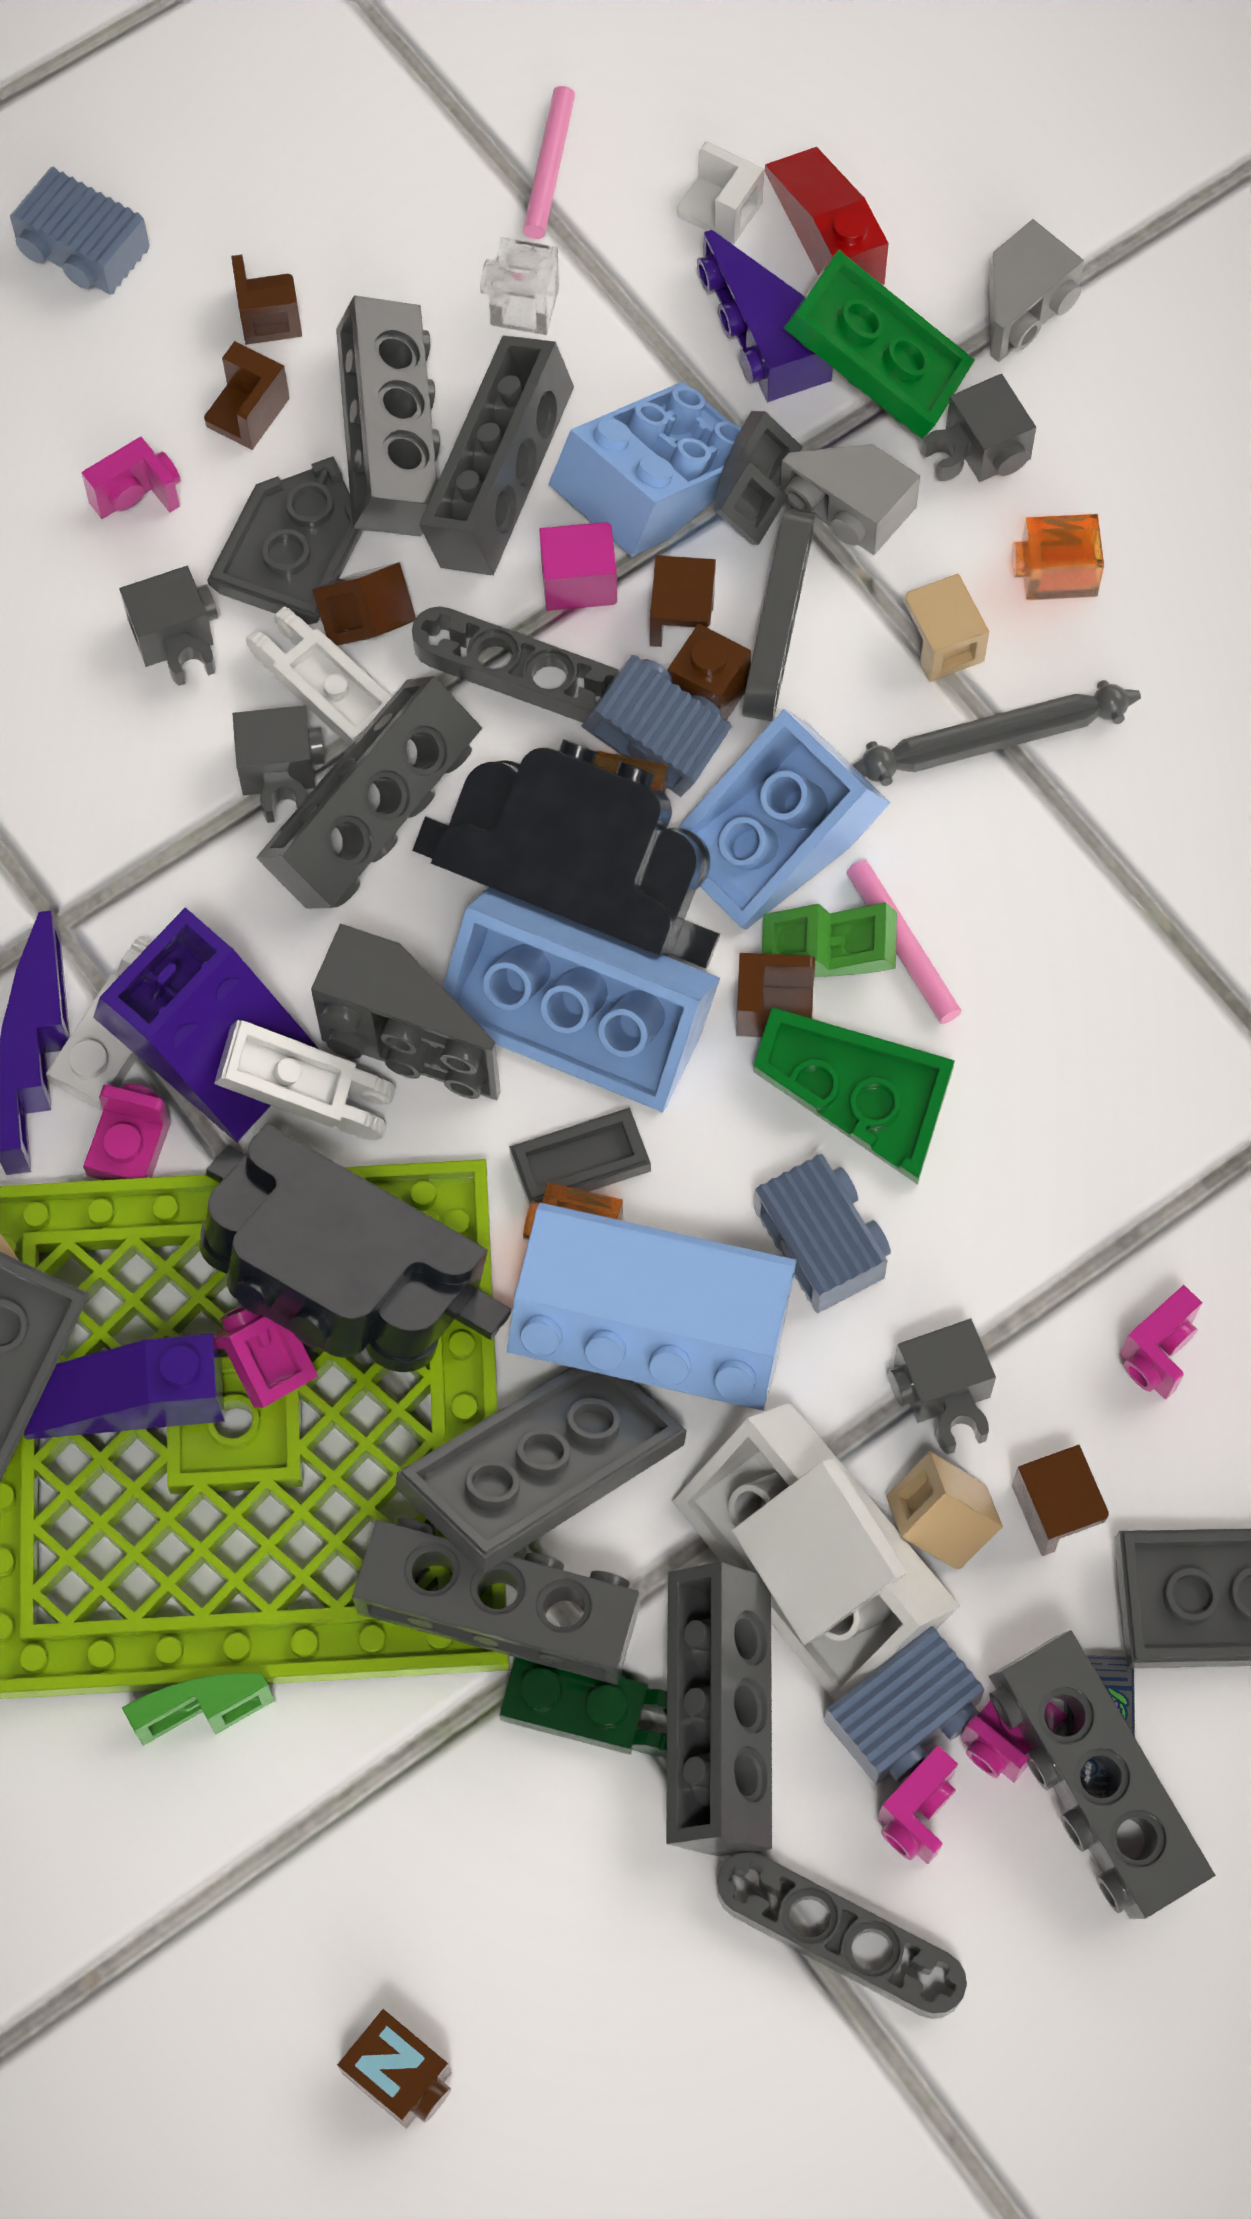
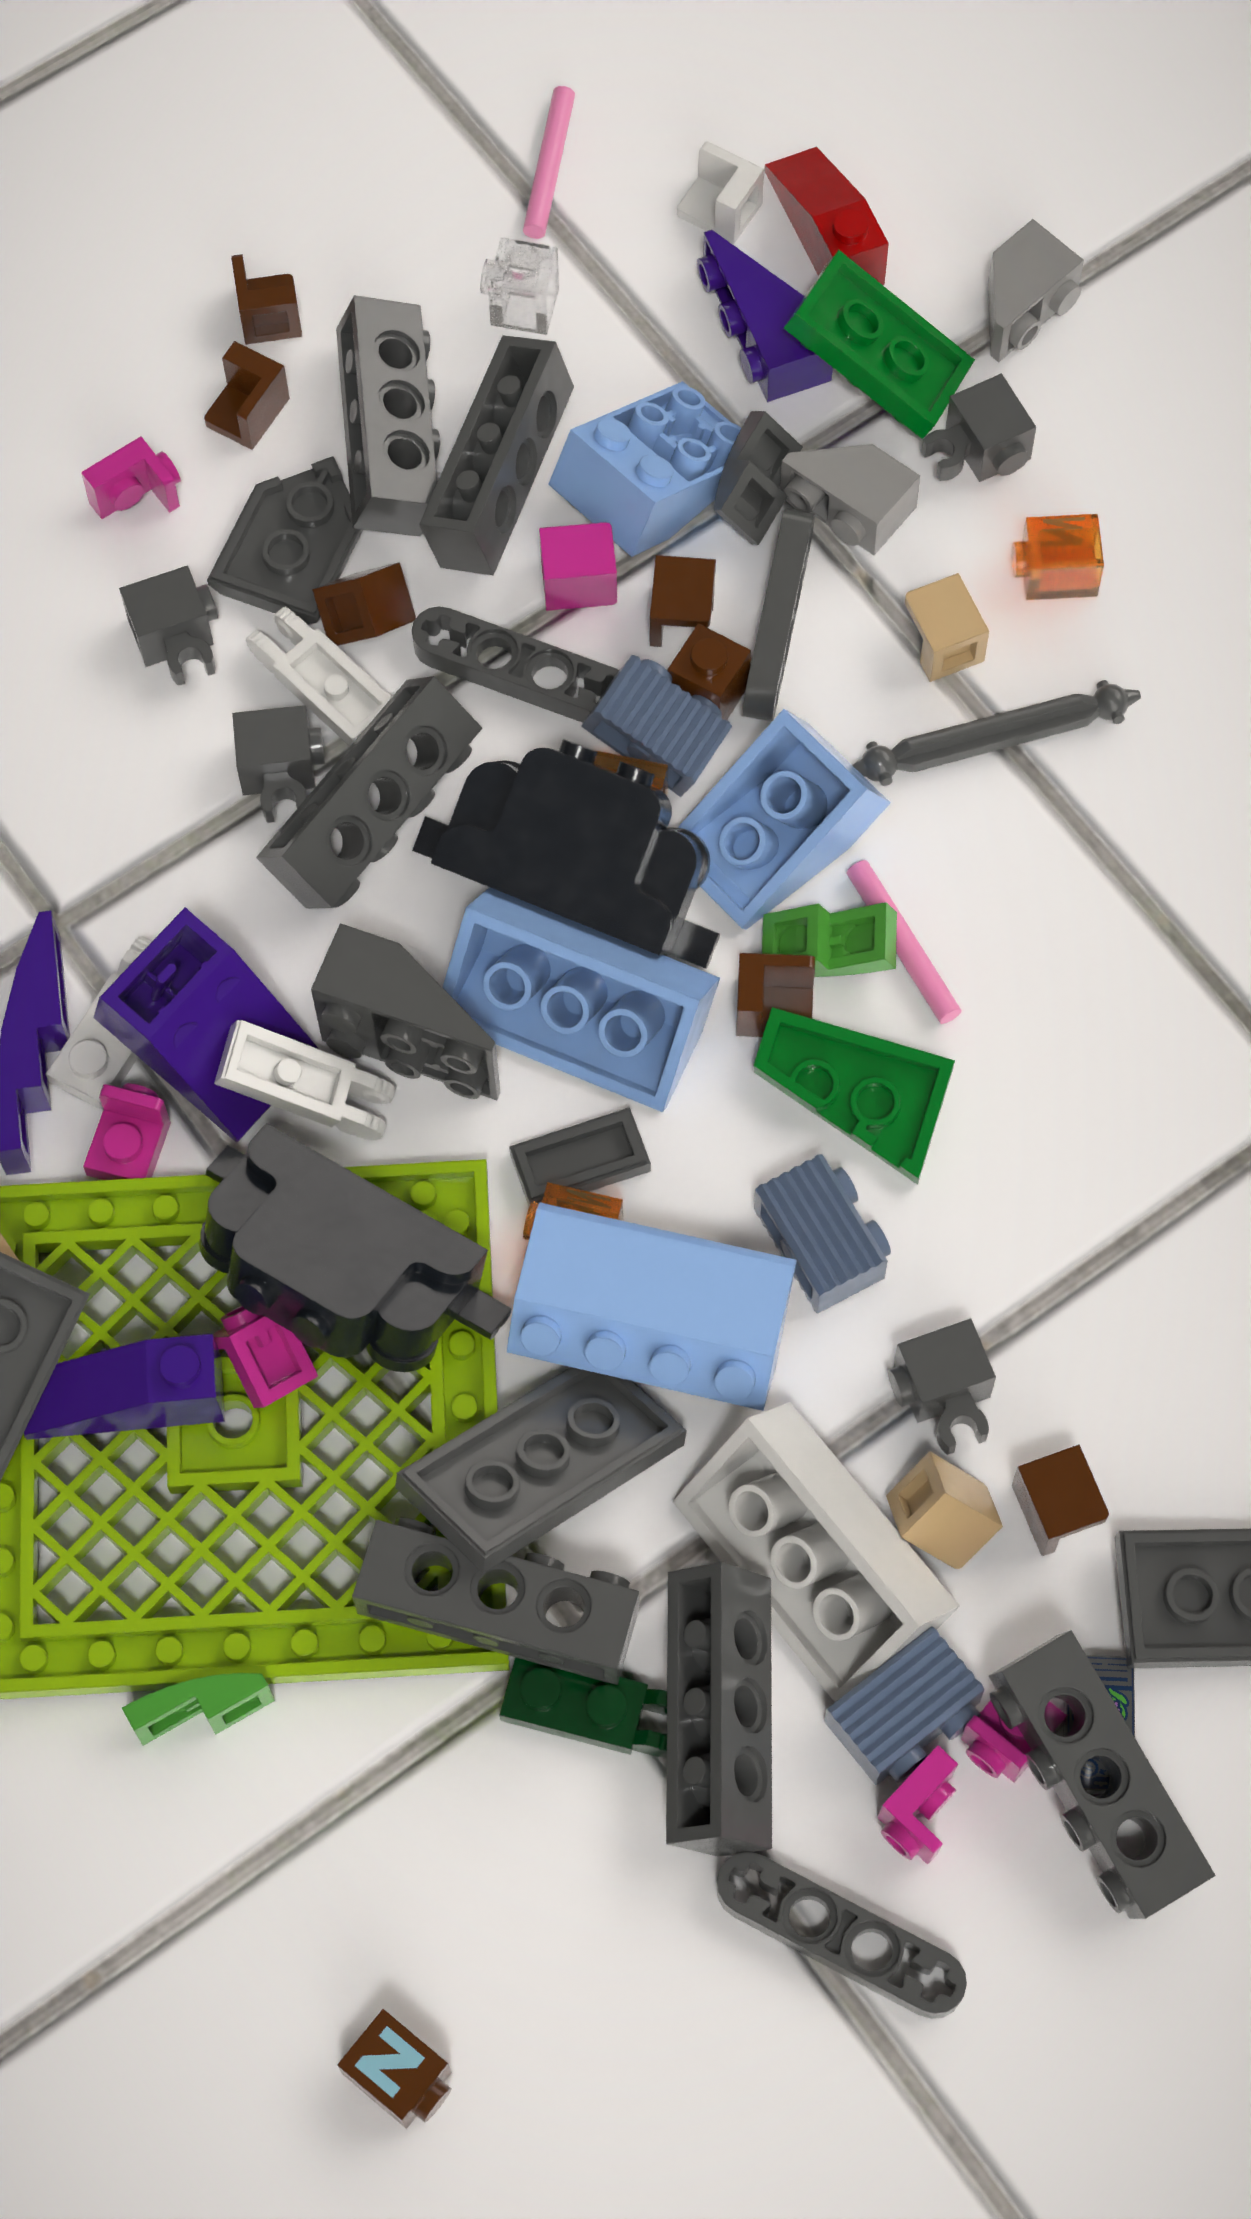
(79, 231): sand blue brick -> none
(819, 1551): white tile -> none
(1165, 1329): dark pink bracket -> none

